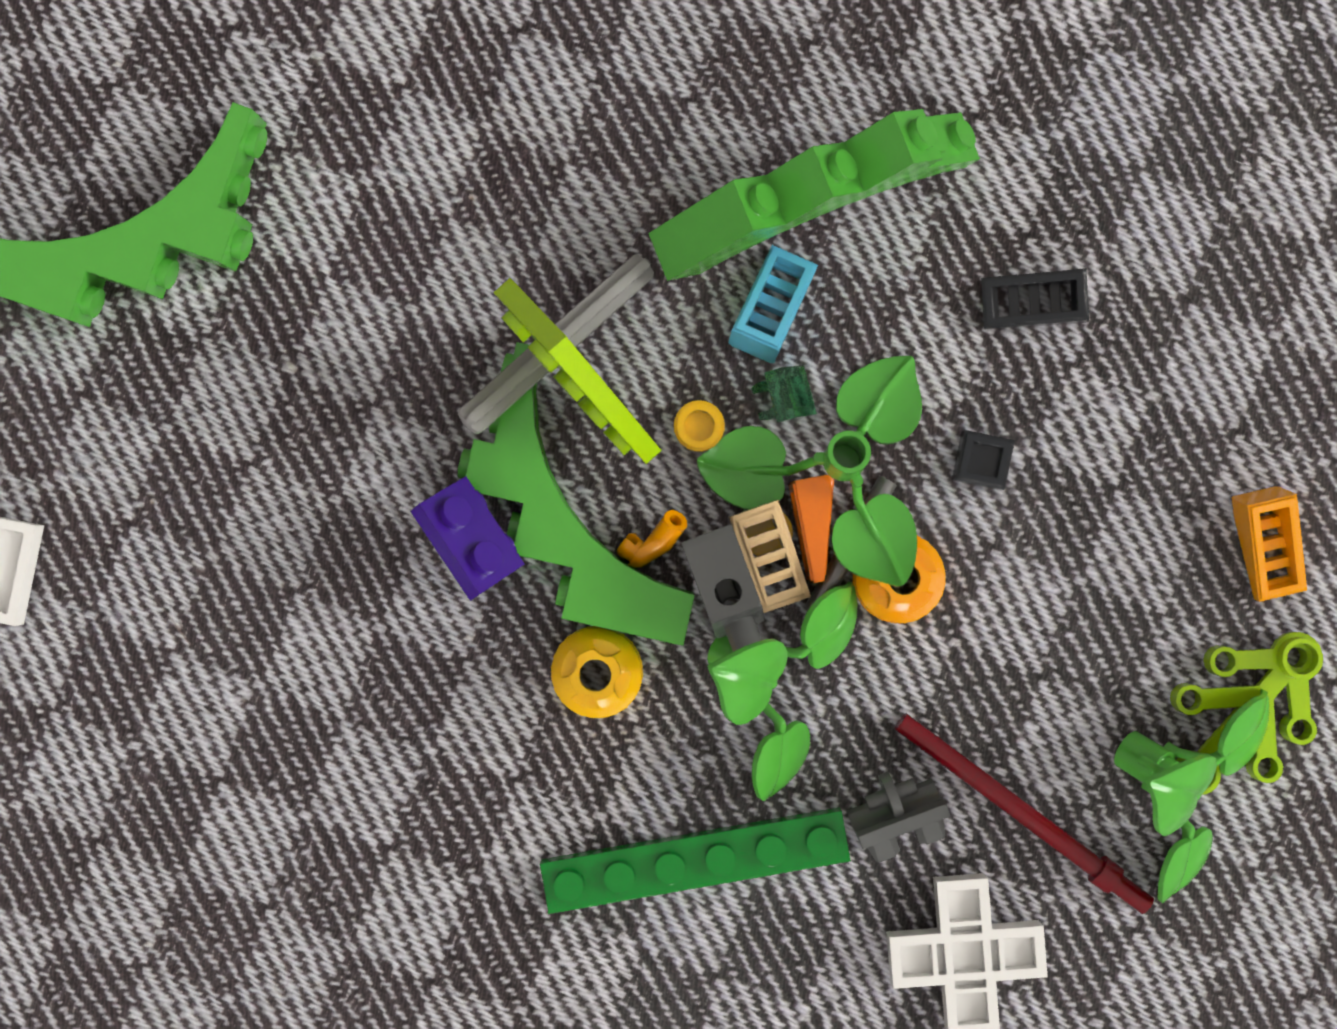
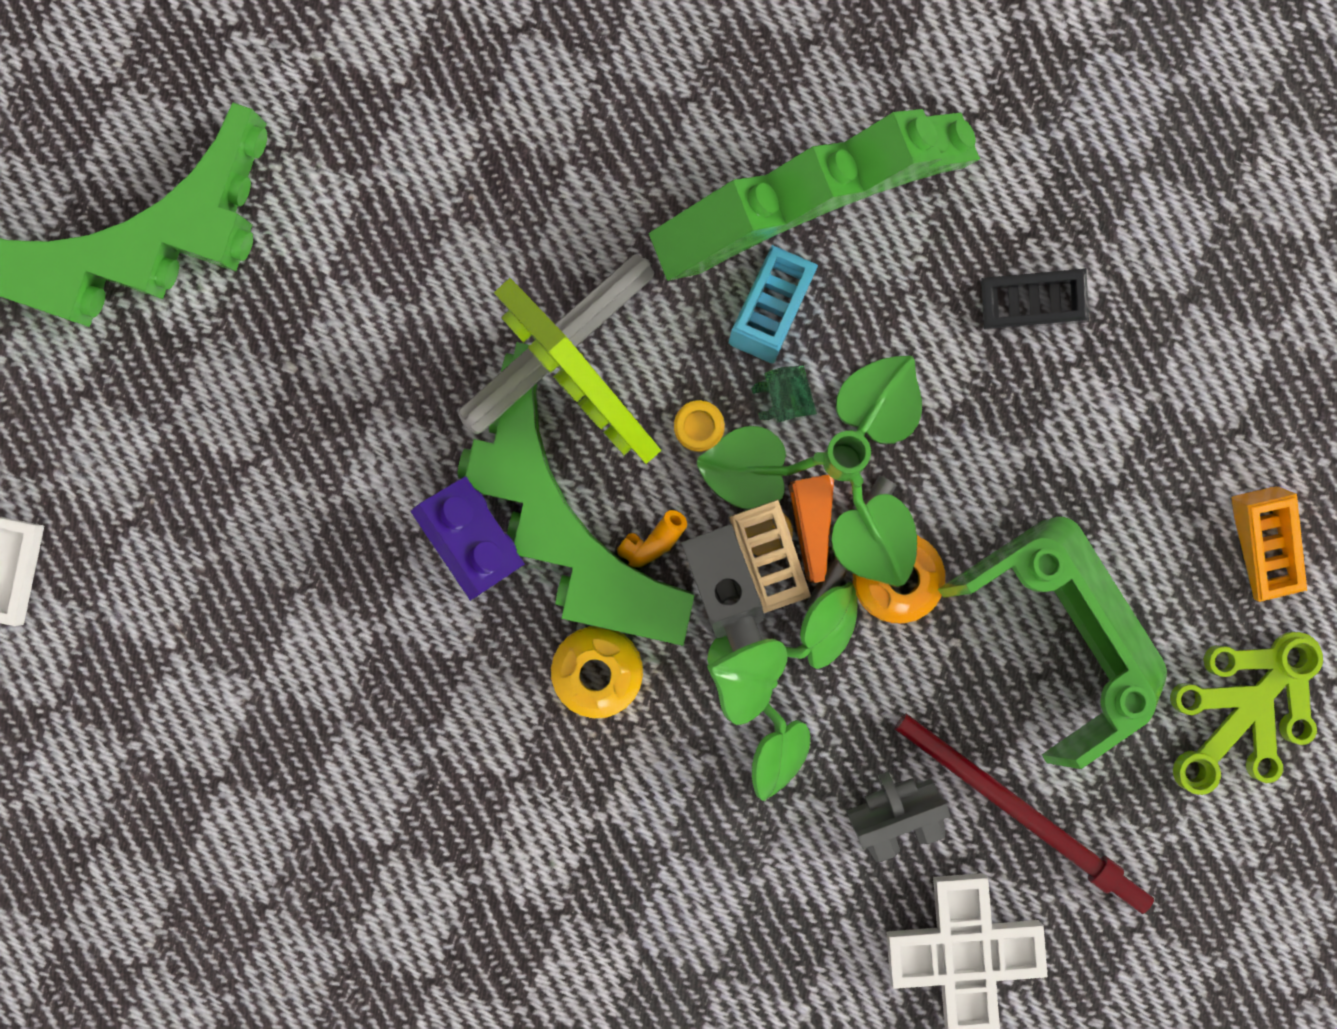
(694, 860): green plate -> none
(983, 460): black tile -> none
(1062, 560): none -> bright green windscreen
(1179, 786): bright green plant -> none

